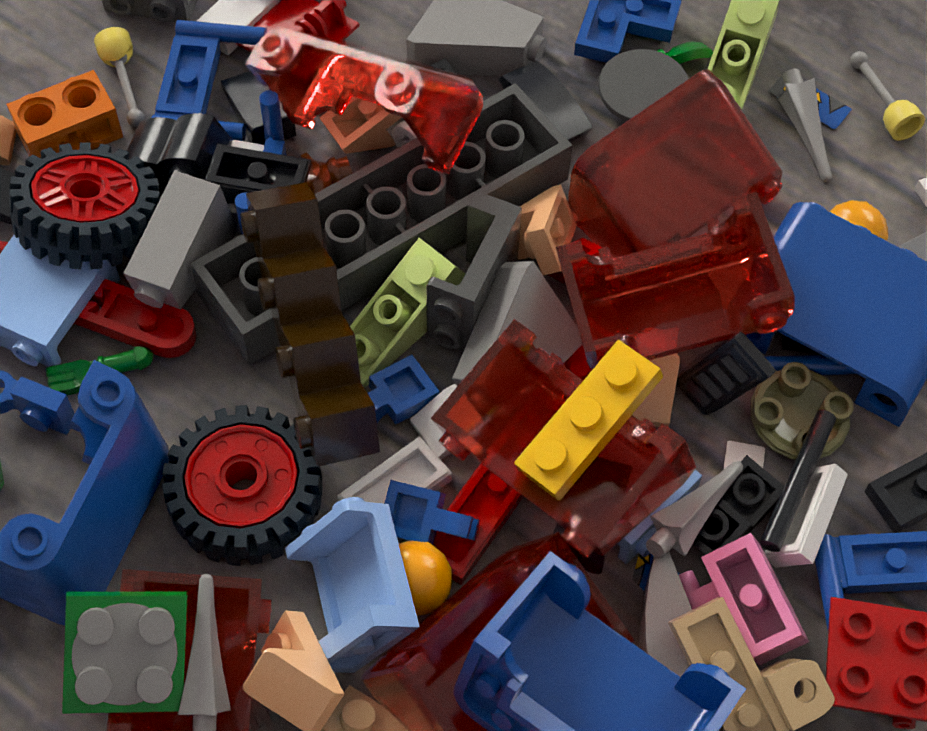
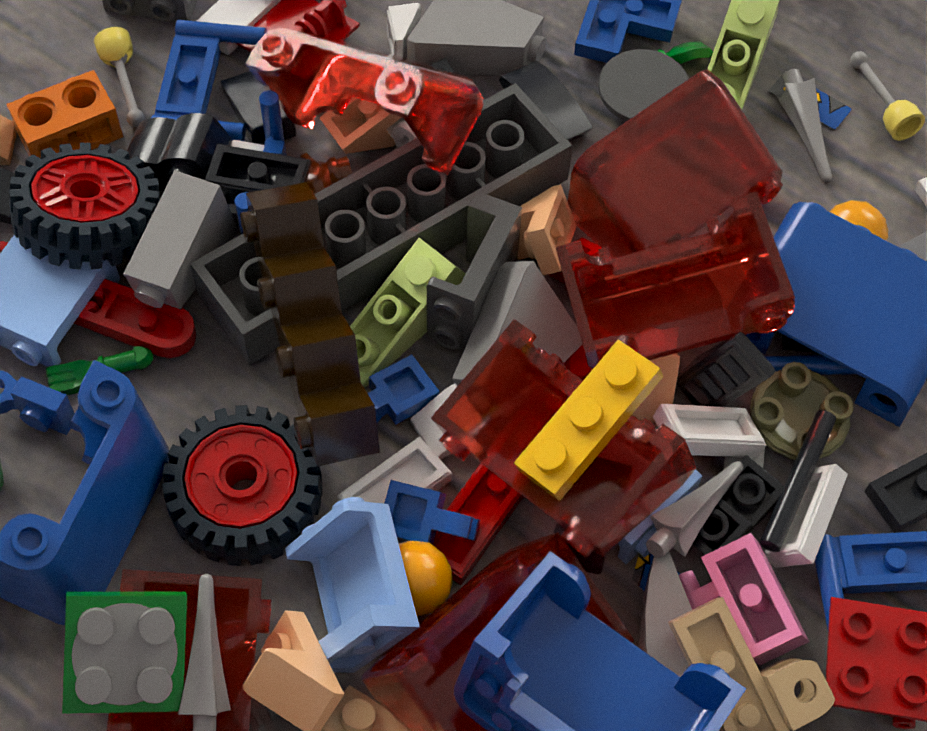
(400, 24): none -> white slope
(713, 429): none -> white tile

